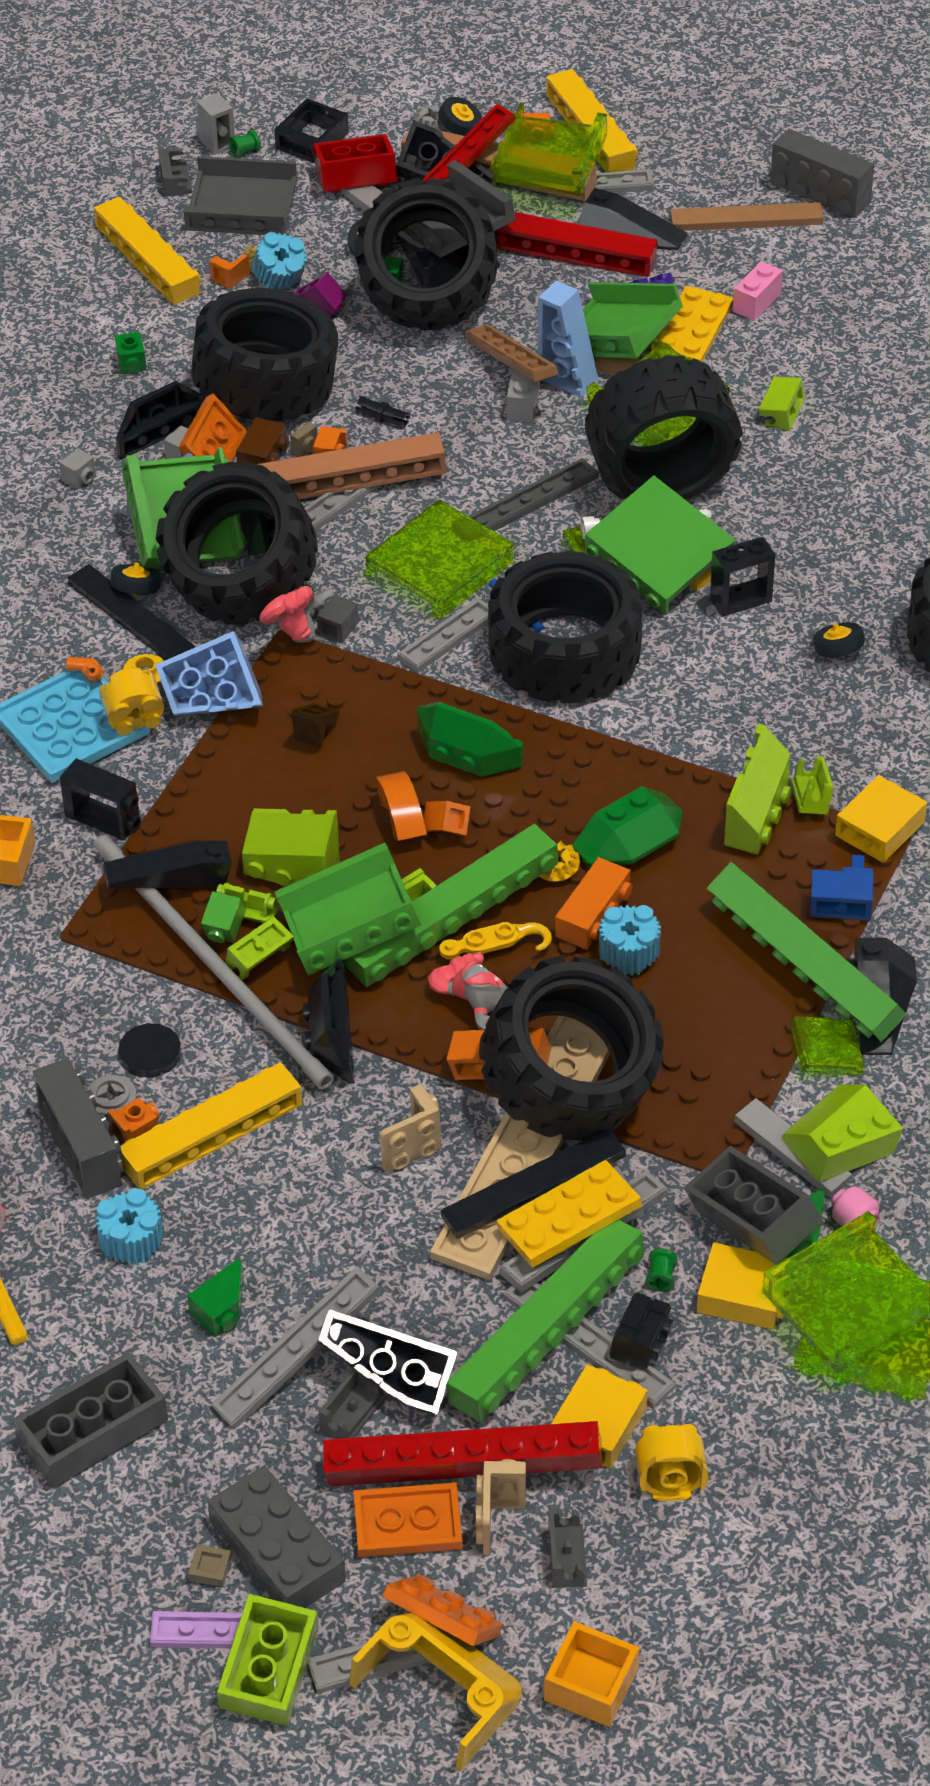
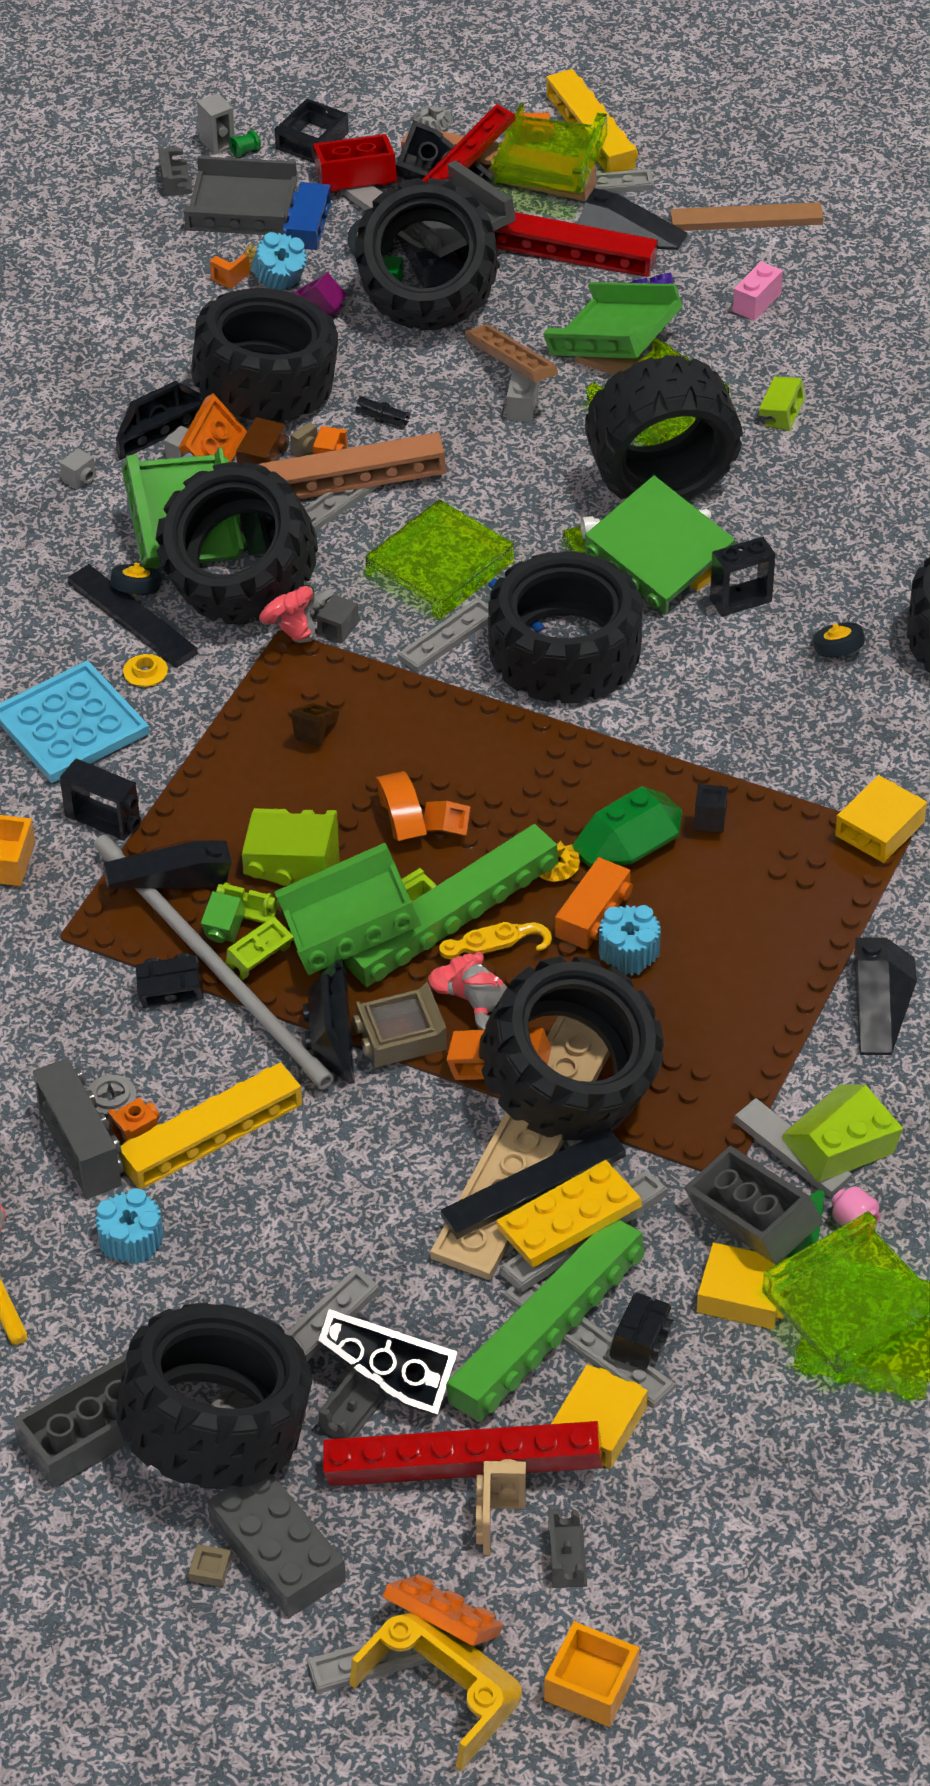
(87, 666): orange arm -> none
(130, 352): green brick -> none
(132, 701): yellow brick -> none
(147, 250): yellow brick -> none
(149, 1050): black tile -> none
(169, 980): none -> black brick
(193, 1629): lavender tile -> none
(203, 1441): none -> black tyre
(210, 678): light blue wedge -> none
(219, 1300): green slope -> none
(268, 1659): lime brick -> none
(308, 213): none -> blue brick
(400, 1027): none -> dark tan window
(407, 1519): orange plate -> none
(413, 1136): tan bracket -> none
(458, 115): black wheel -> none
(467, 740): green wedge -> none
(536, 495): dark grey tile -> none
(565, 339): light blue wedge -> none
(661, 1270): green bush -> none
(671, 1462): yellow brick -> none
(697, 322): yellow plate -> none
(710, 808): none -> black brick
(758, 794): lime wedge -> none
(806, 952): bright green brick -> none
(813, 787): lime hinge -> none
(822, 173): dark grey brick -> none
(827, 1046): clear neon green plate -> none
(843, 893): blue hinge -> none

